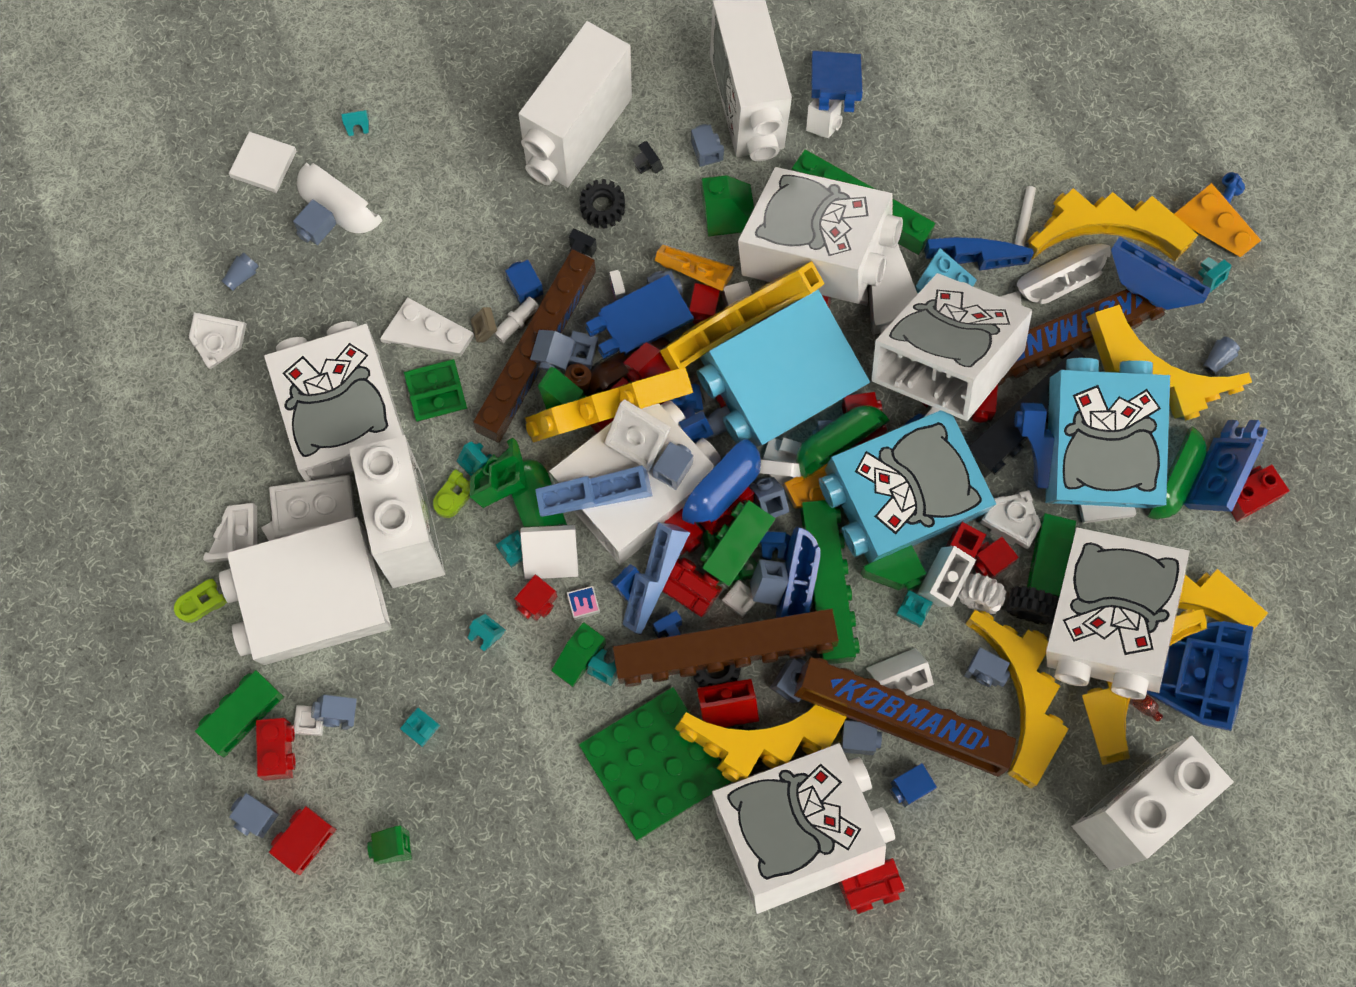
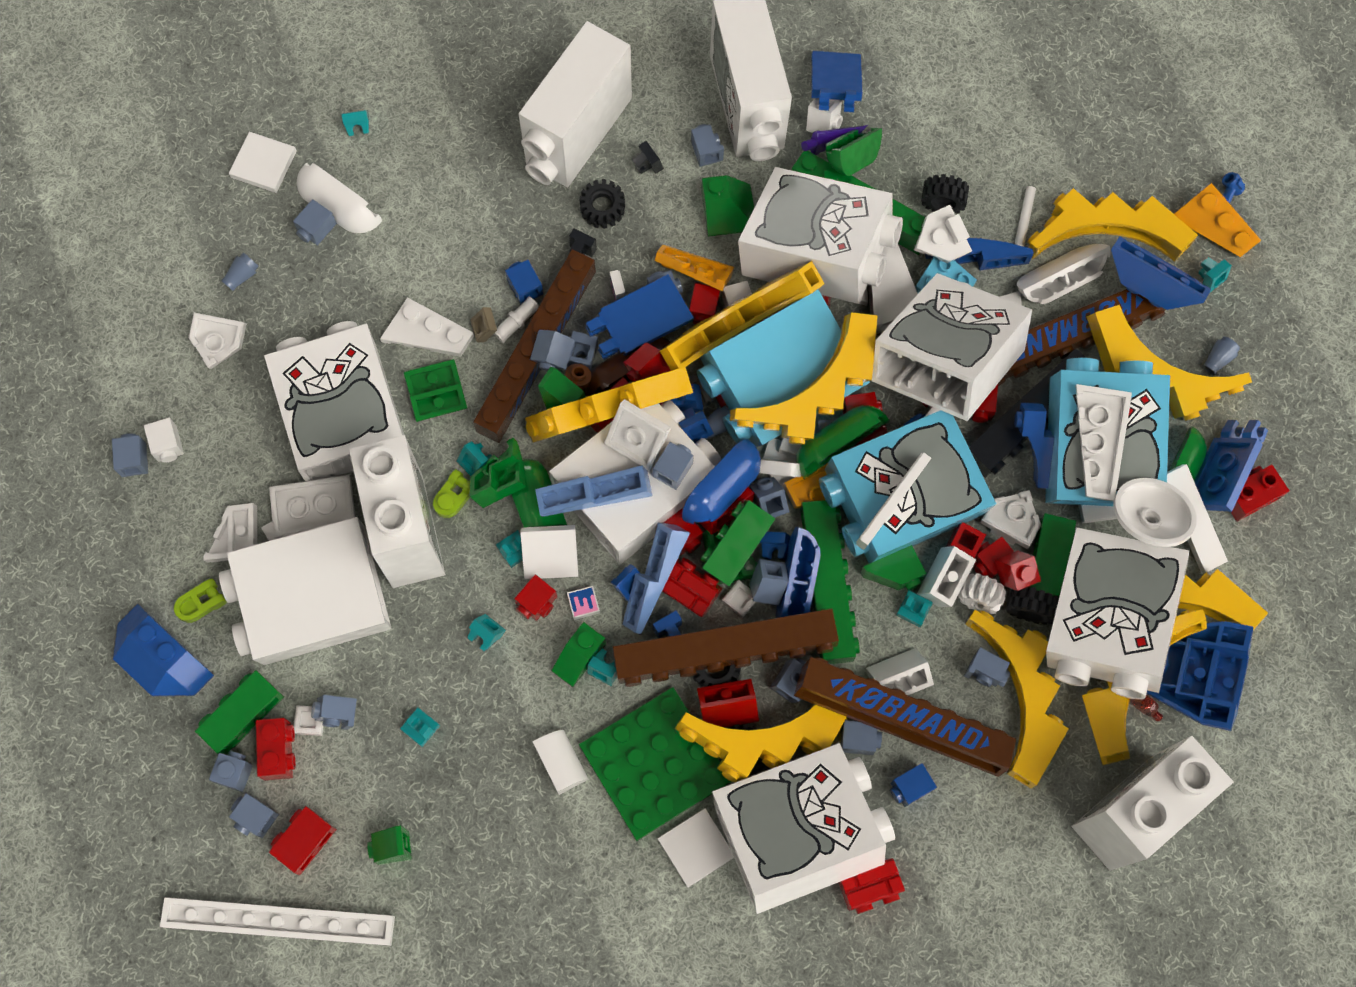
(130, 455): none -> sand blue brick
(157, 657): none -> blue wedge
(164, 440): none -> white brick
(231, 771): none -> sand blue brick
(277, 921): none -> white plate
(560, 761): none -> white brick
(696, 848): none -> white tile
(820, 138): none -> dark purple bar
(849, 363): none -> yellow arch
(853, 151): none -> green brick
(893, 500): none -> white tile
(943, 236): none -> white plate
(945, 191): none -> black tyre
(1017, 570): none -> red brick
(1102, 435): none -> white wing
(1155, 512): none -> white dish
(1204, 539): none -> white tile

